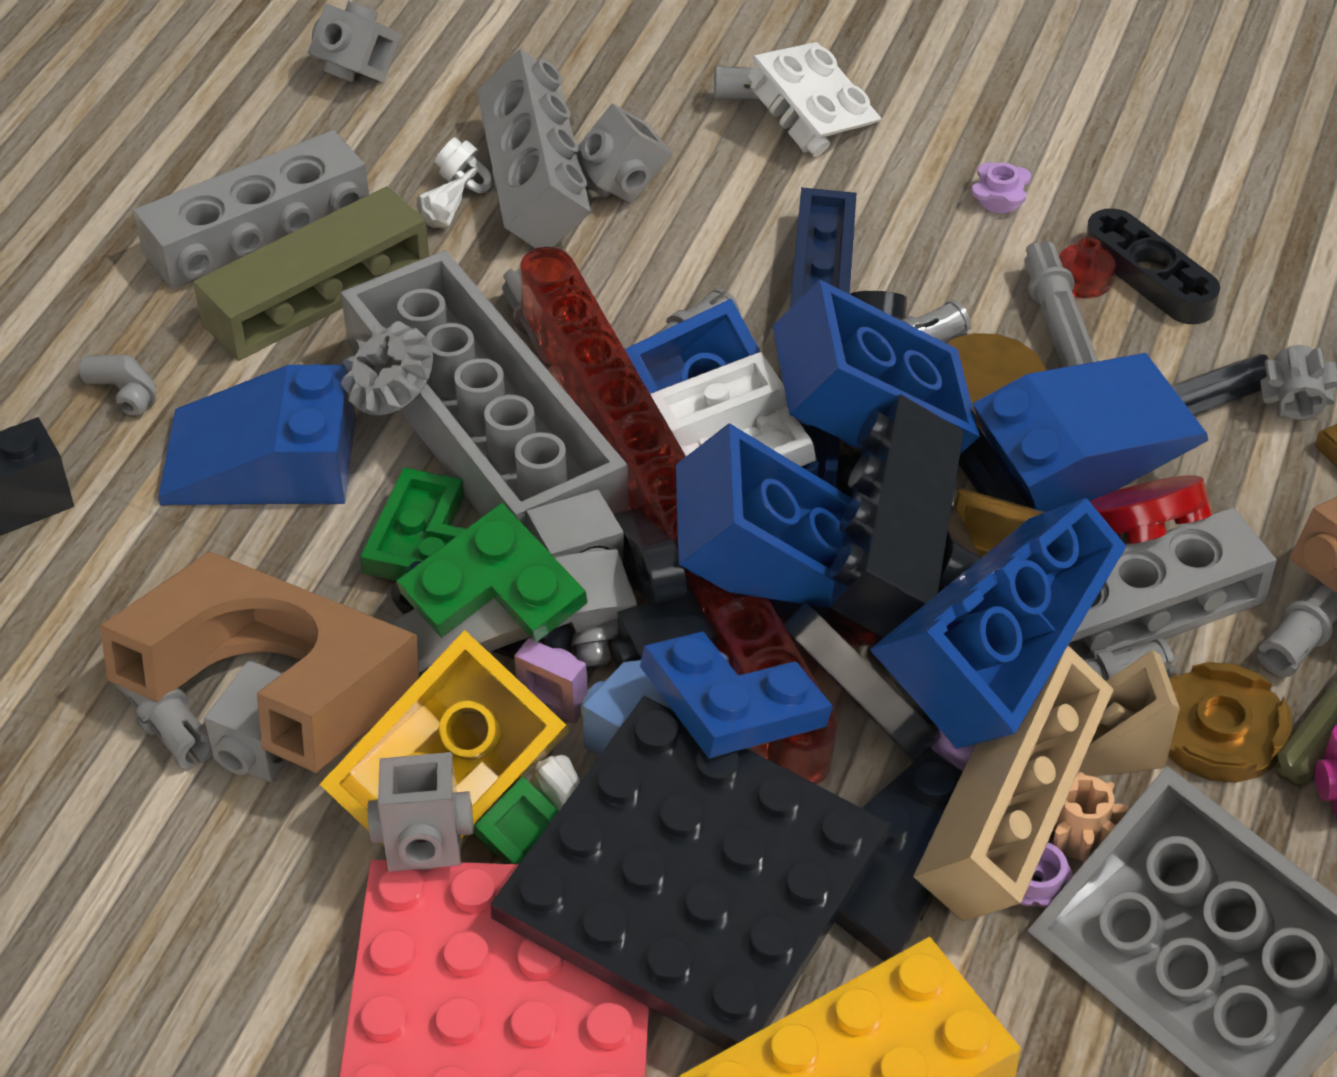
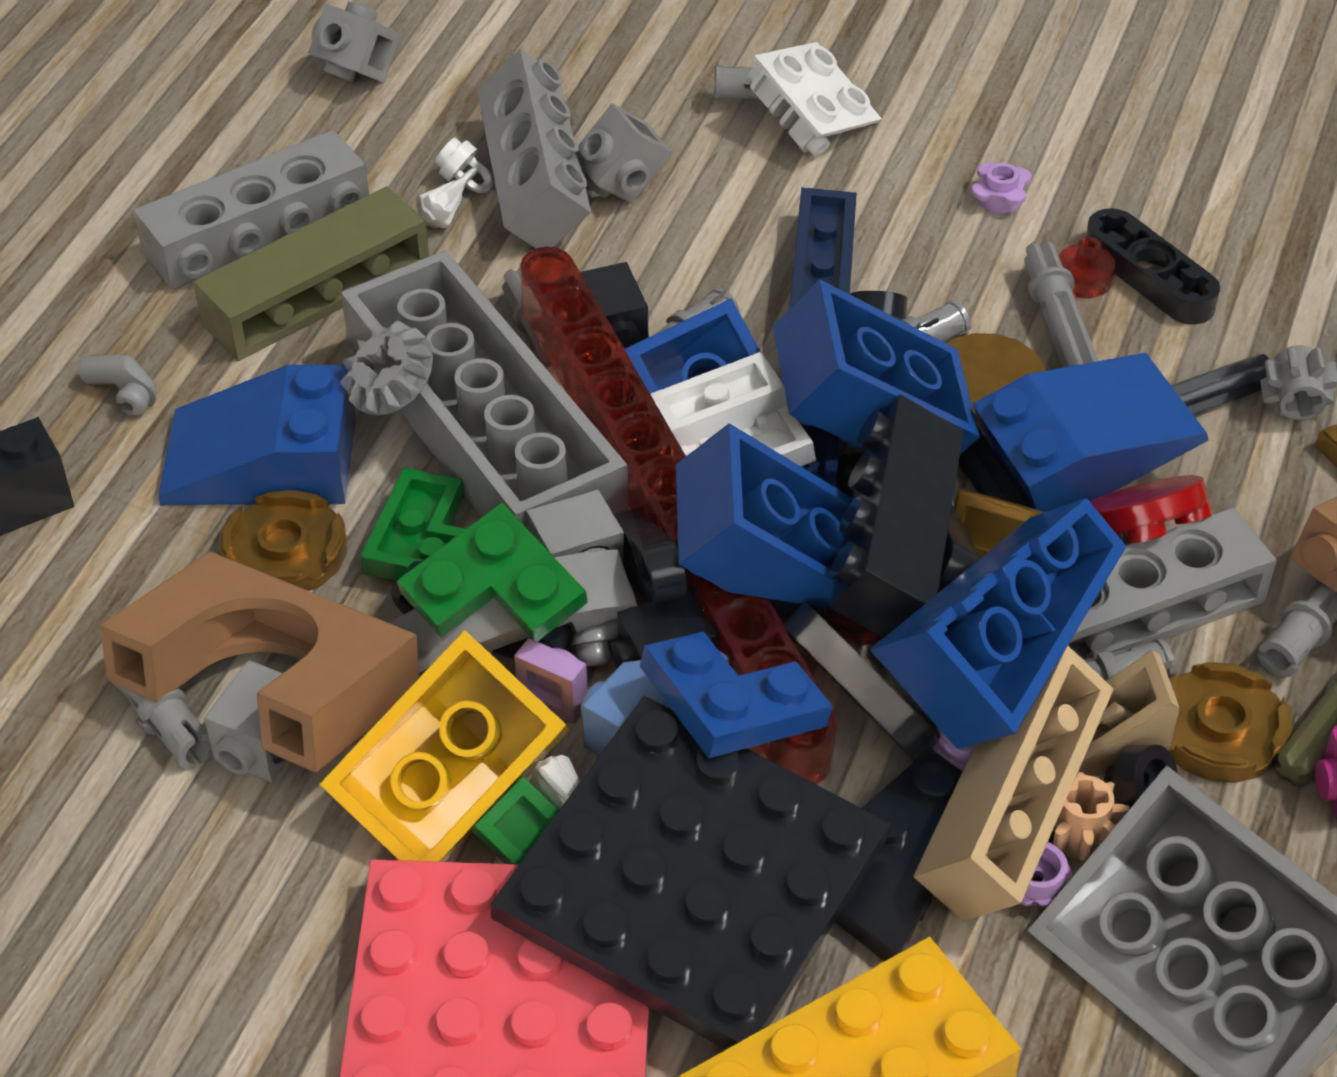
(287, 537): none -> pearl gold tile
(419, 812): light grey brick -> none
(620, 301): none -> black brick
(1136, 770): none -> black tile

